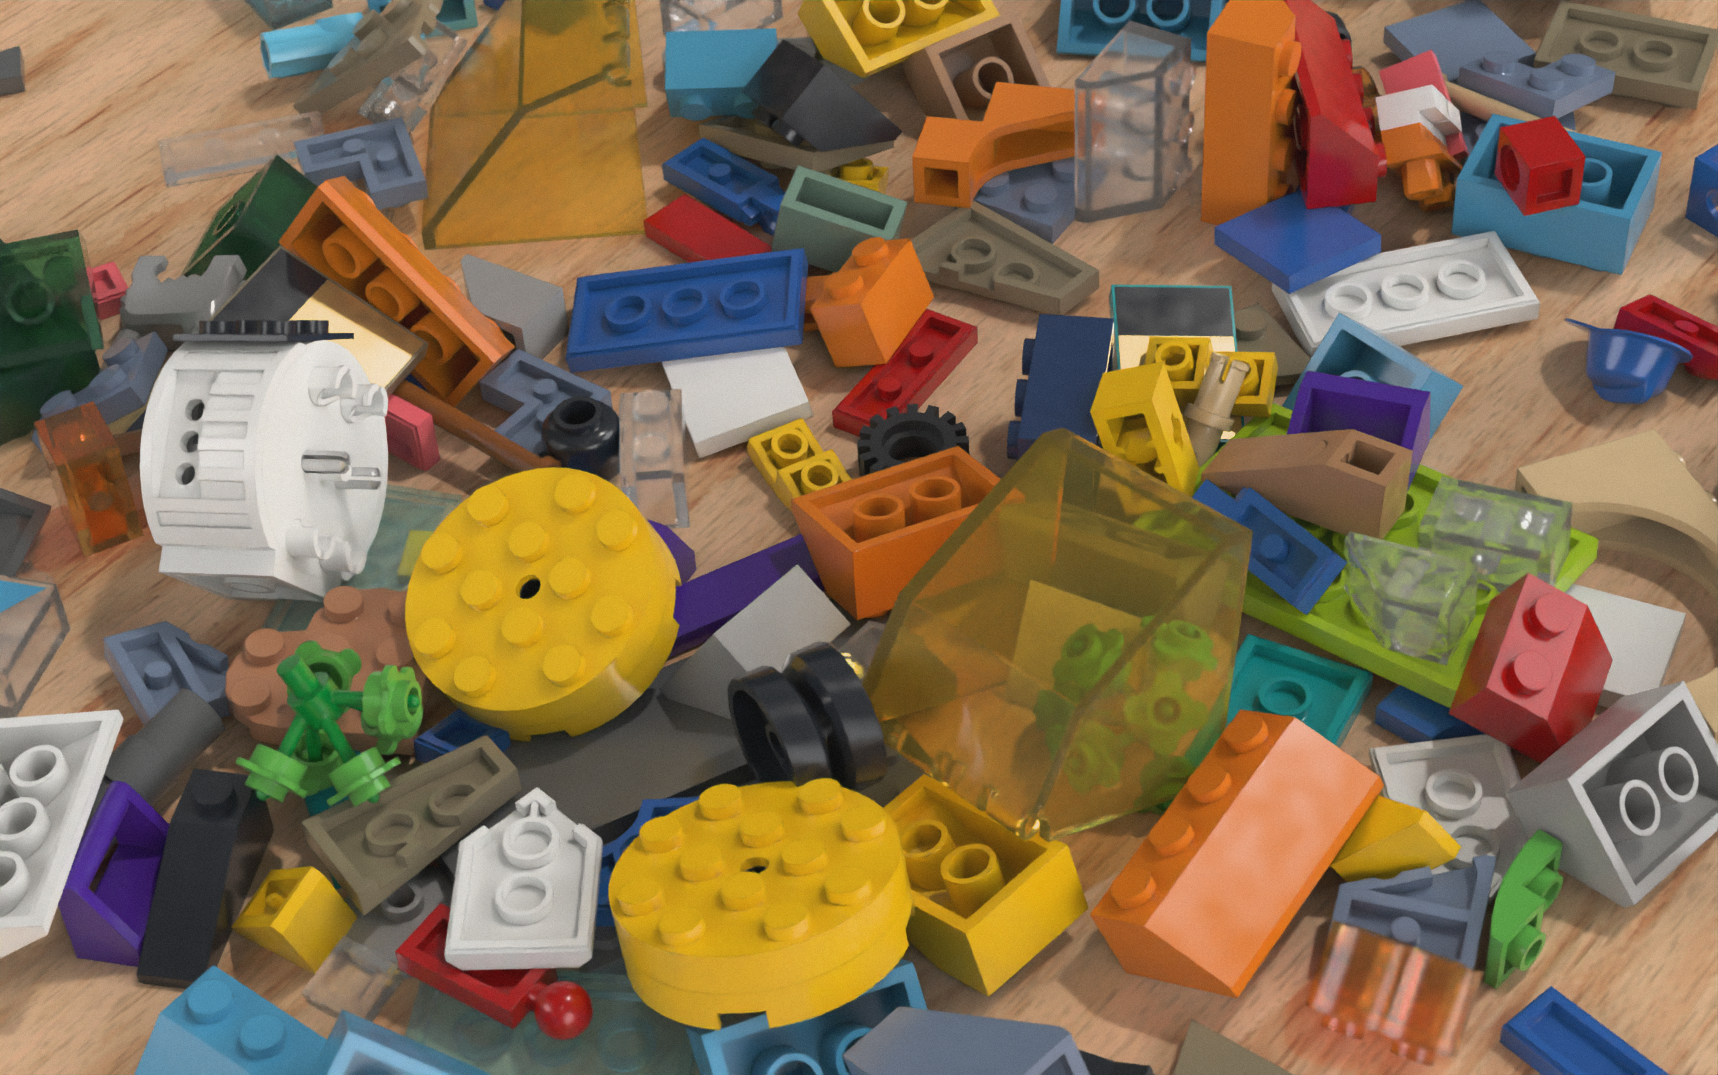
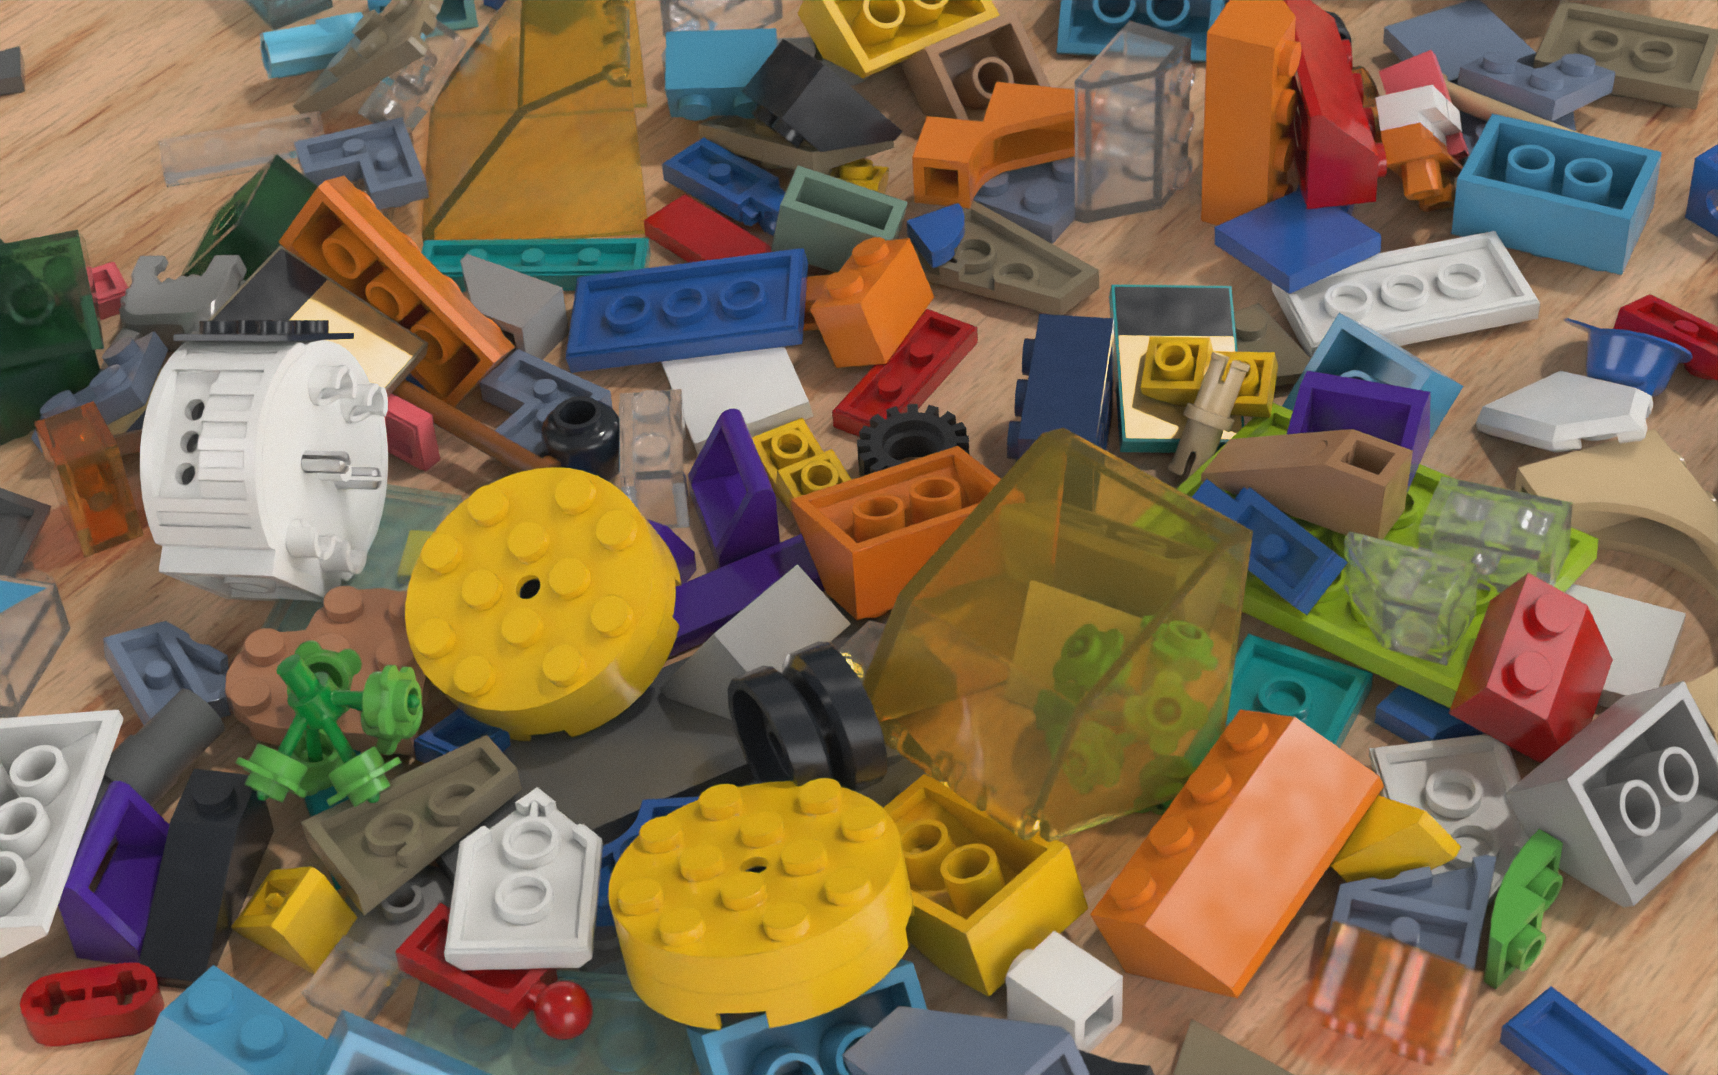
(91, 1004): none -> red beam
(544, 259): none -> teal tile
(733, 492): none -> dark purple tile
(937, 233): none -> blue tile
(1065, 989): none -> white brick
(1144, 425): yellow brick -> none
(1539, 165): red brick -> none
(1566, 409): none -> white tile

